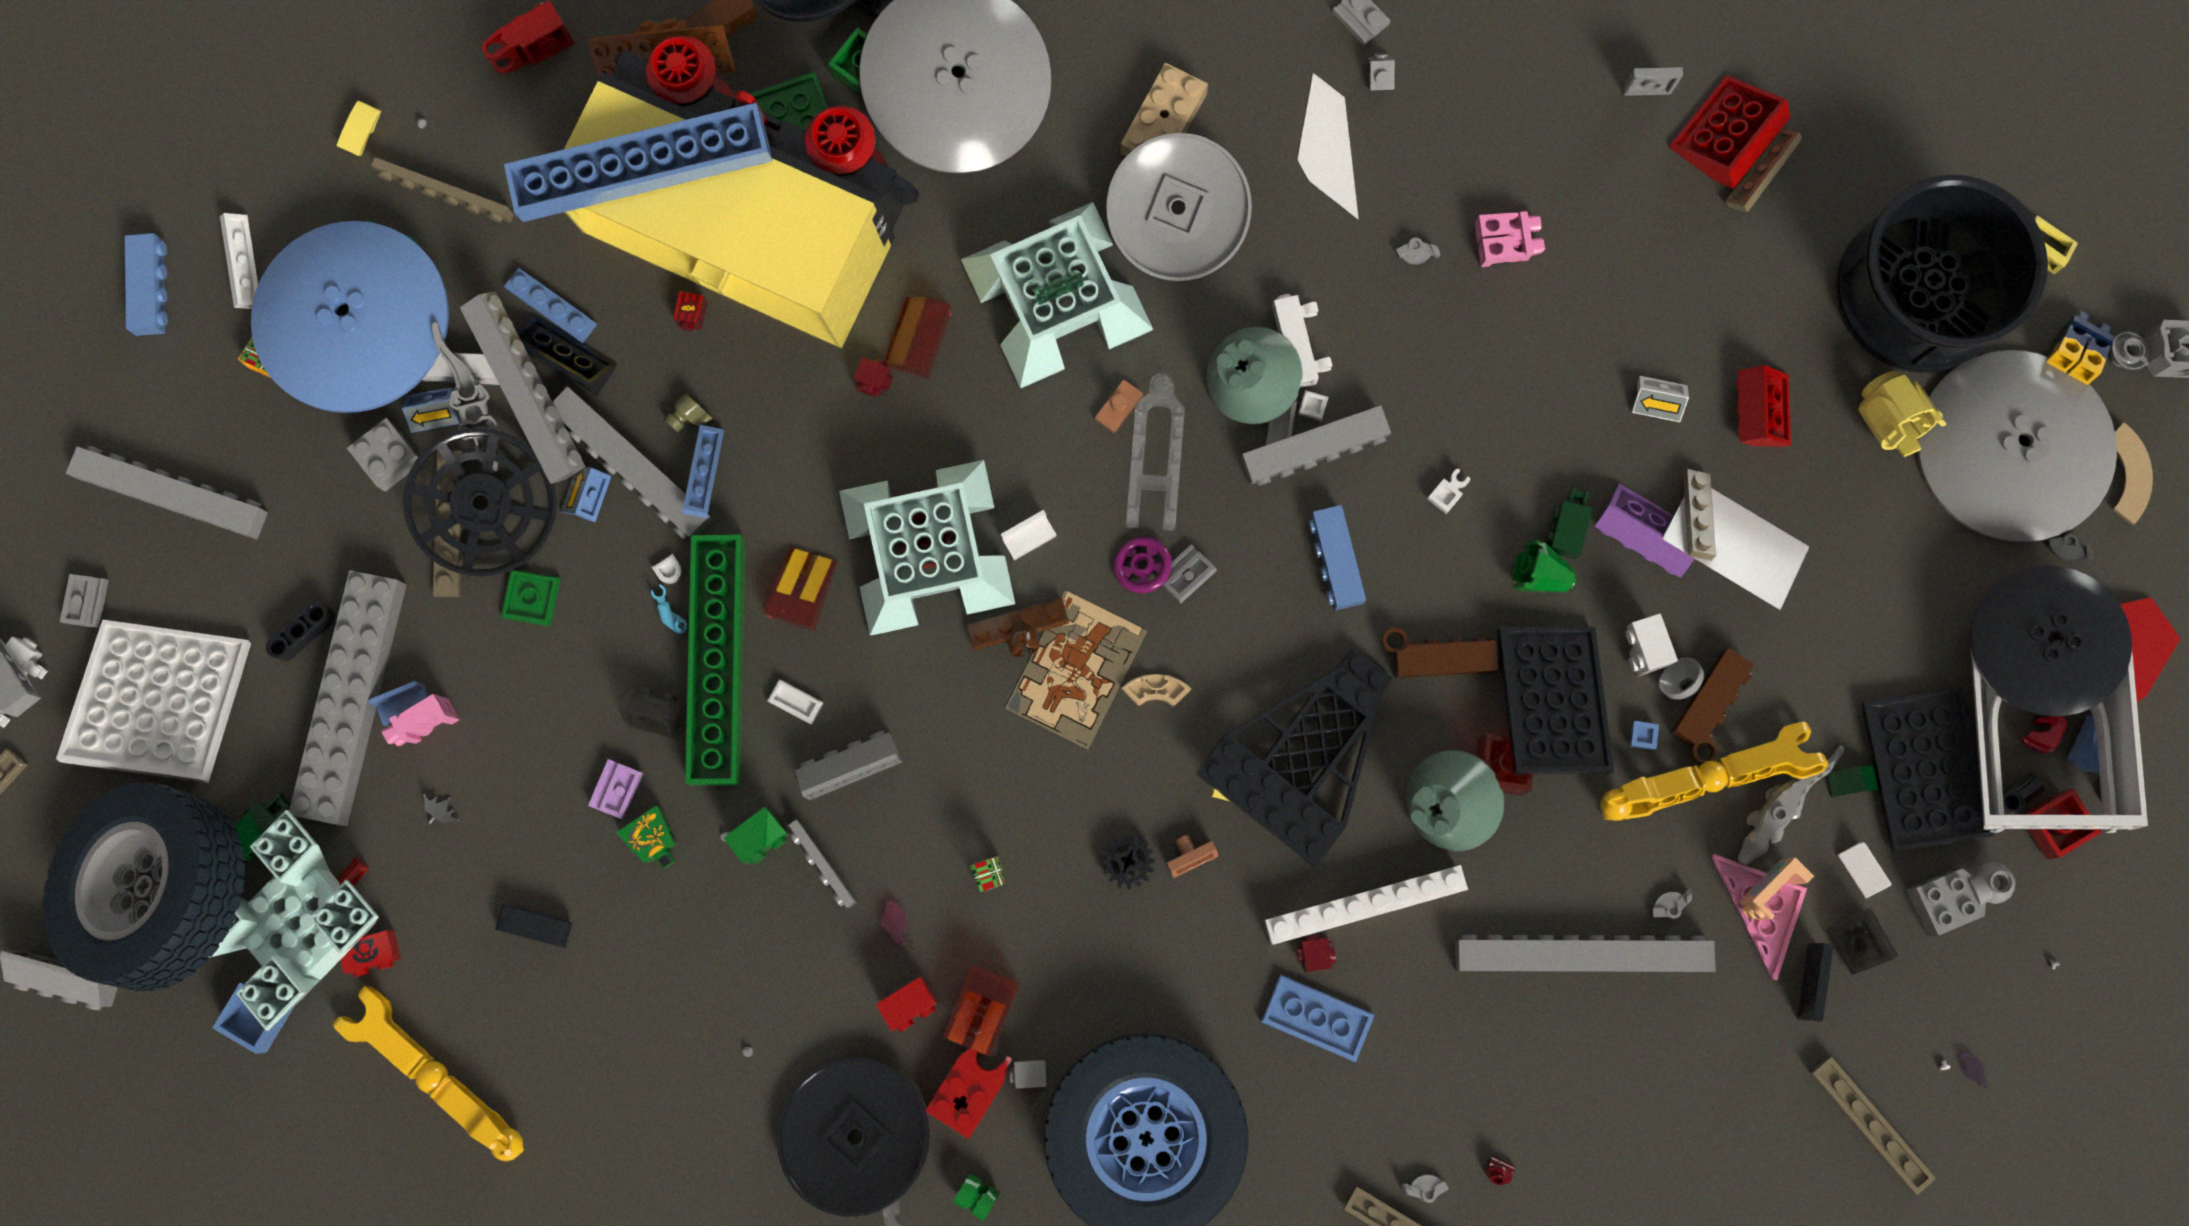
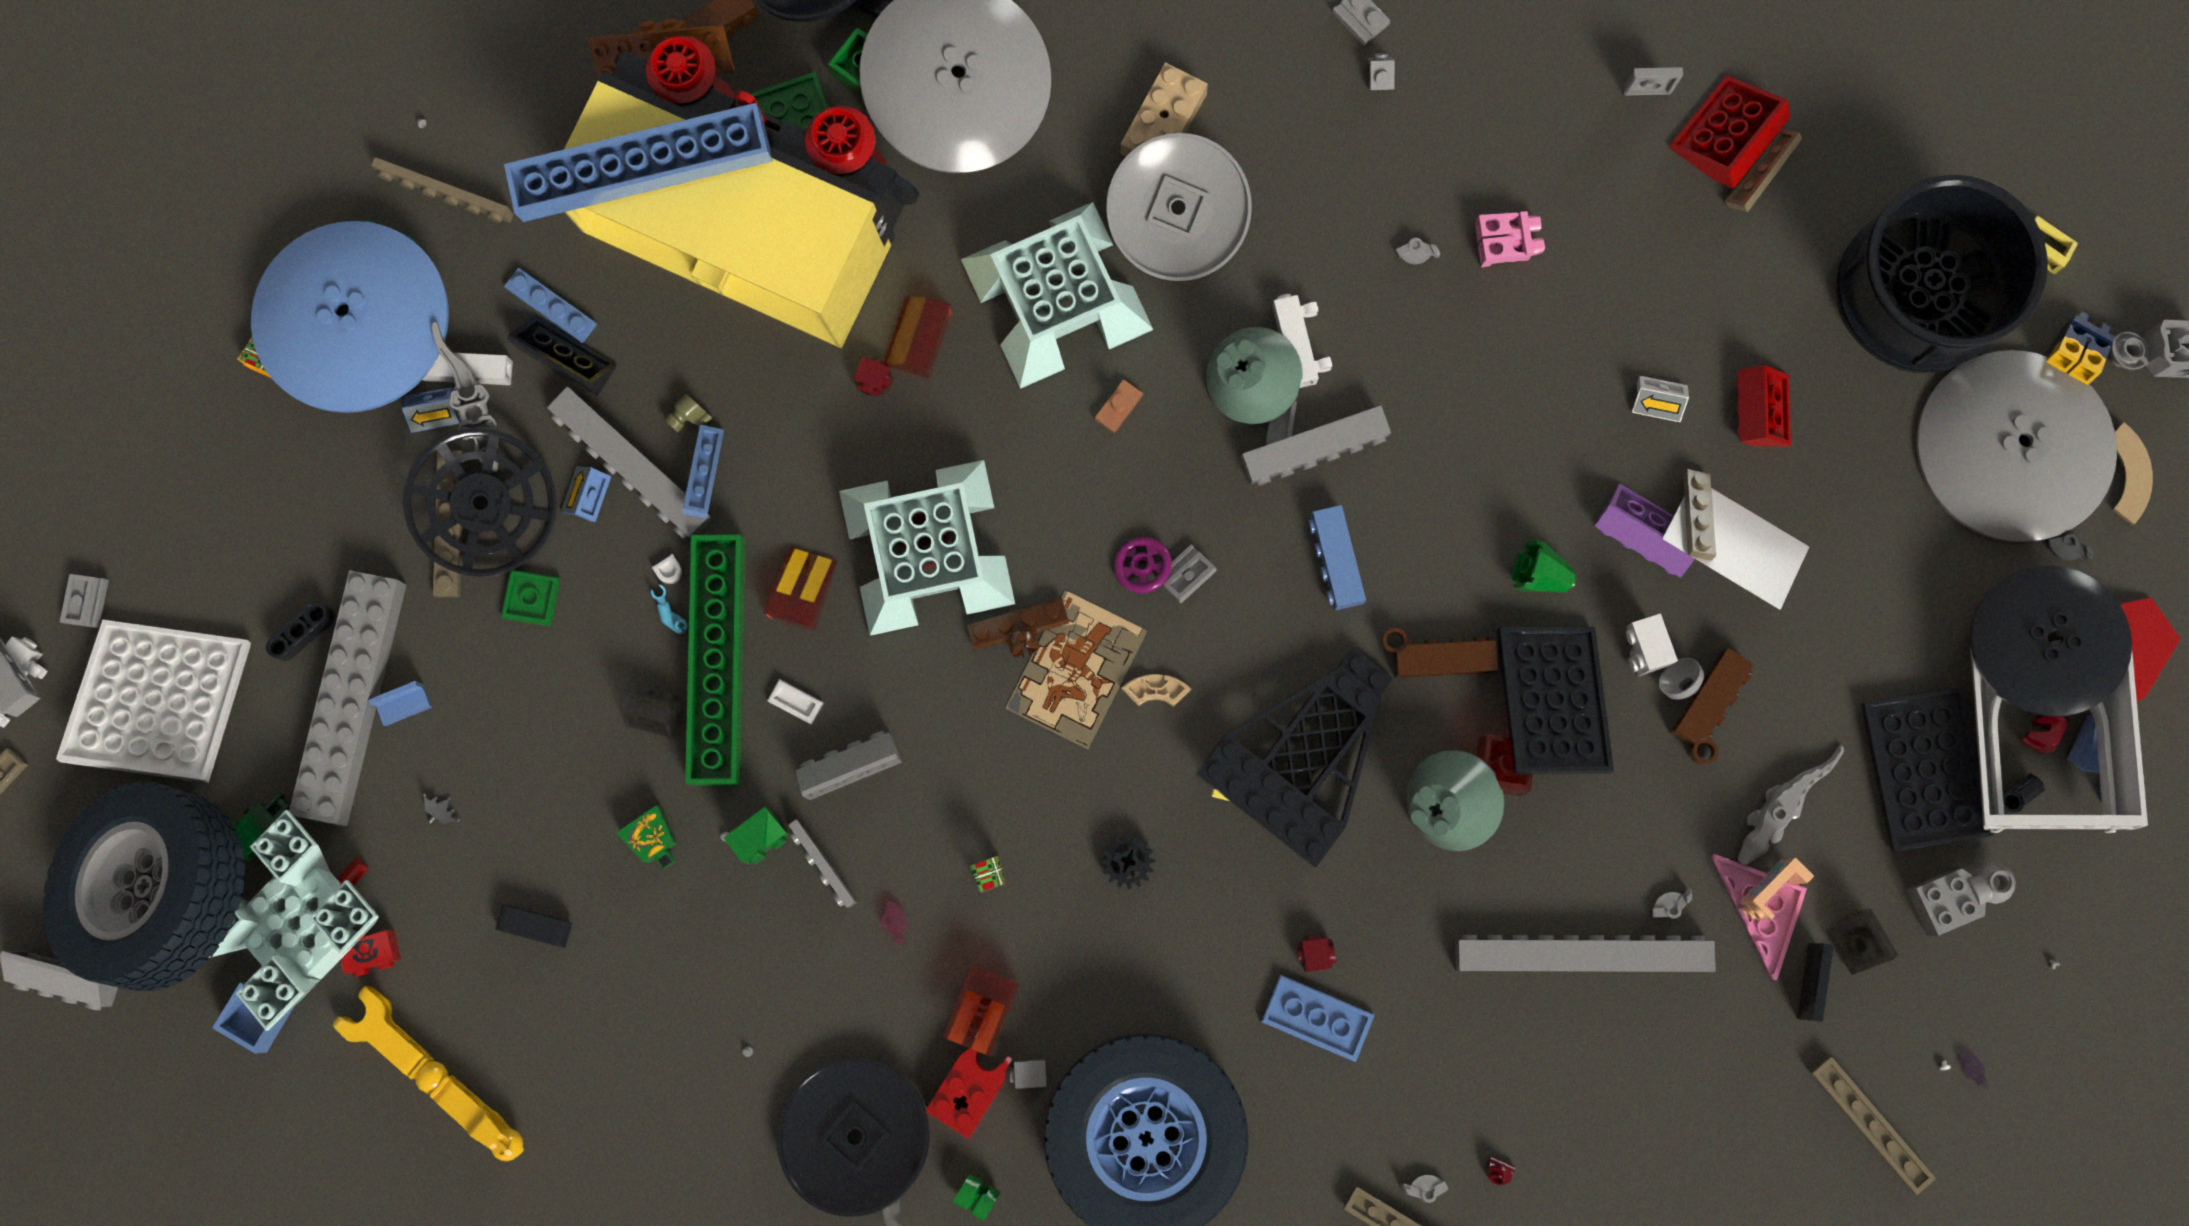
(145, 284): medium blue brick -> none
(167, 493): light grey brick -> none
(239, 259): white plate -> none
(358, 128): light yellow slope -> none
(384, 454): light grey brick -> none
(420, 720): bright pink hips -> none
(522, 387): light grey brick -> none
(529, 39): red brick -> none
(615, 789): lavender plate -> none
(690, 311): dark red brick -> none
(908, 1003): red brick -> none
(1028, 535): white panel -> none
(1058, 287): clear green slope -> none
(1162, 395): clear piece -> none
(1191, 856): nougat tile -> none
(1313, 405): white tile -> none
(1326, 145): white sticker -> none
(1365, 905): white brick -> none
(1447, 493): white plate -> none
(1570, 525): dark green brick -> none
(1644, 735): medium blue plate -> none
(1780, 756): yellow piece -> none
(1852, 780): dark green slope -> none
(1864, 869): white slope -> none
(1898, 412): light yellow piece -> none
(2058, 842): red brick -> none

